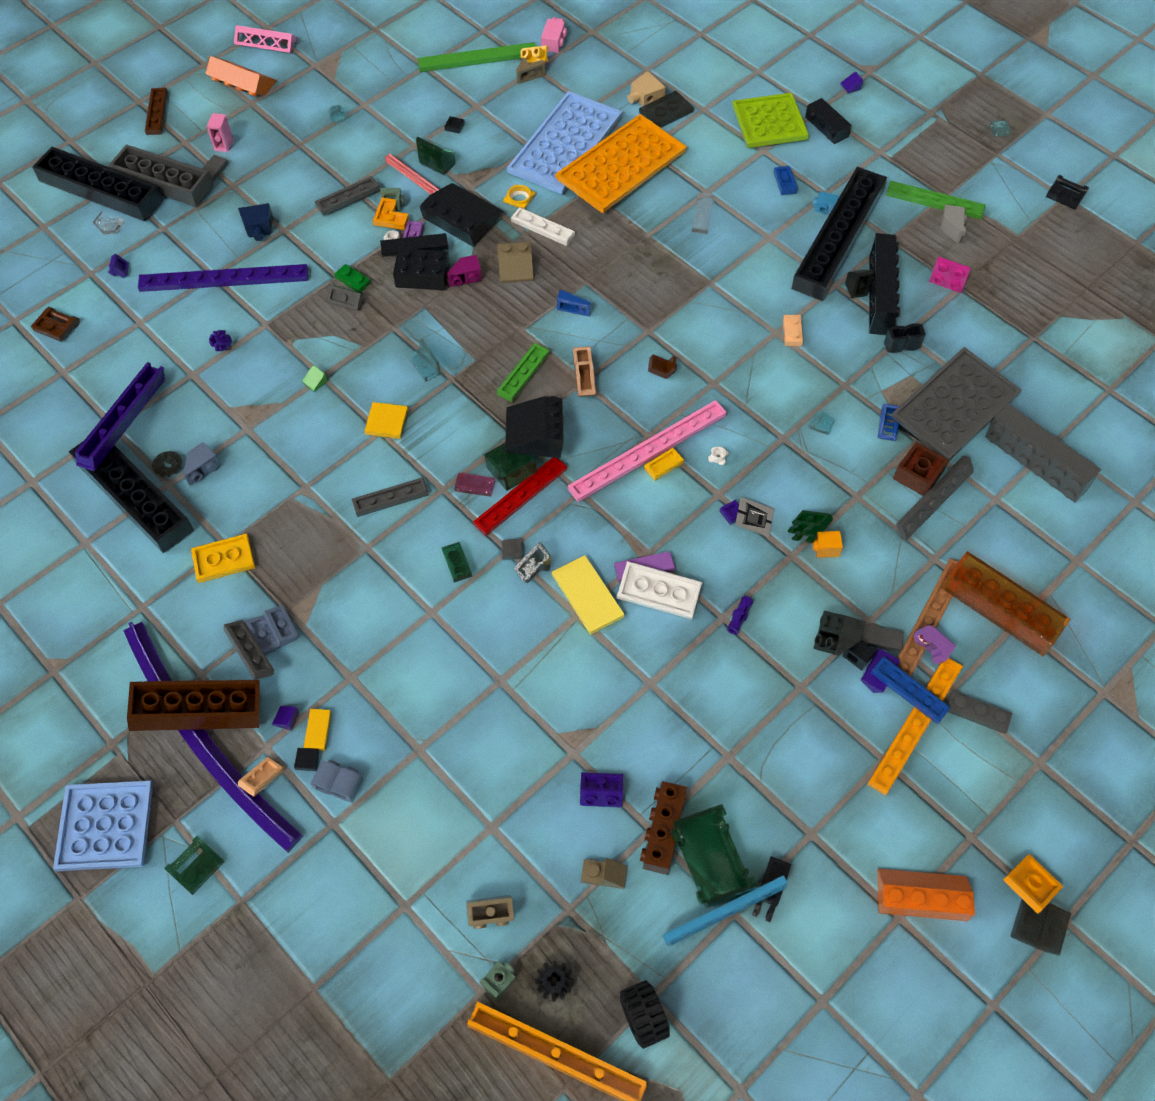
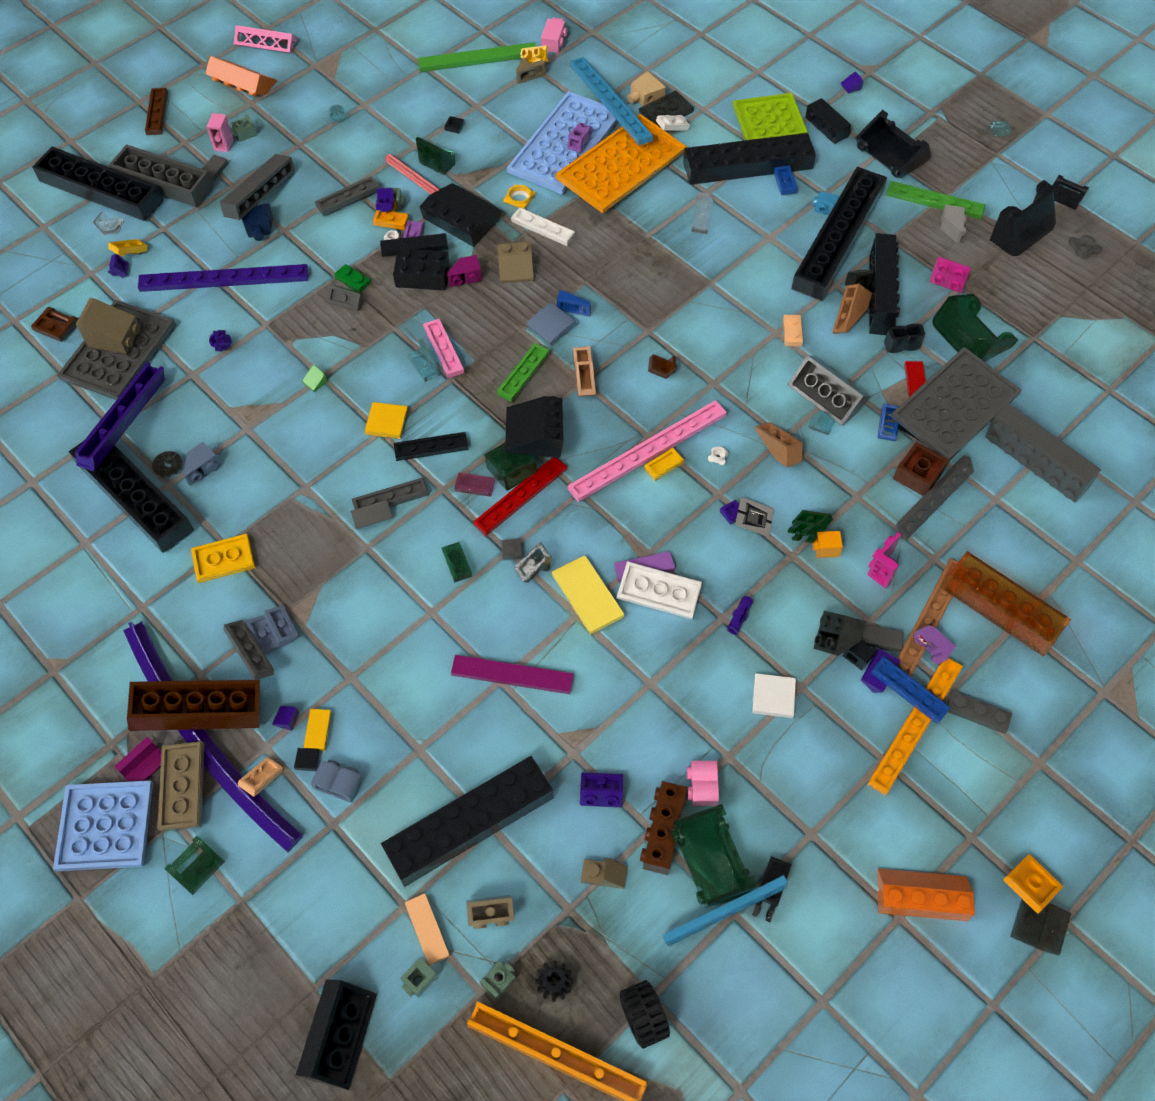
(107, 327): none -> dark tan slope
(111, 371): none -> dark grey plate
(127, 247): none -> yellow plate
(140, 762): none -> magenta panel
(181, 786): none -> dark tan tile
(243, 129): none -> sand green brick
(257, 187): none -> dark grey brick
(336, 1034): none -> black slope
(371, 514): none -> dark grey tile
(385, 199): none -> dark purple bracket
(422, 970): none -> sand green brick
(427, 929): none -> light nougat tile
(430, 446): none -> black tile
(443, 348): none -> bright pink plate
(467, 821): none -> black brick
(512, 674): none -> magenta tile
(551, 323): none -> sand blue slope
(579, 137): none -> medium lavender leg
(611, 101): none -> dark azure plate
(672, 123): none -> white plate
(704, 783): none -> bright pink brick
(748, 158): none -> black brick
(773, 695): none -> white tile
(782, 445): none -> medium nougat slope
(828, 390): none -> dark grey slope
(853, 305): none -> medium nougat slope
(883, 566): none -> dark pink bracket
(892, 146): none -> black windscreen
(914, 376): none -> red tile
(962, 328): none -> clear green windscreen
(1021, 229): none -> black windscreen
(1085, 246): none -> dark grey plate

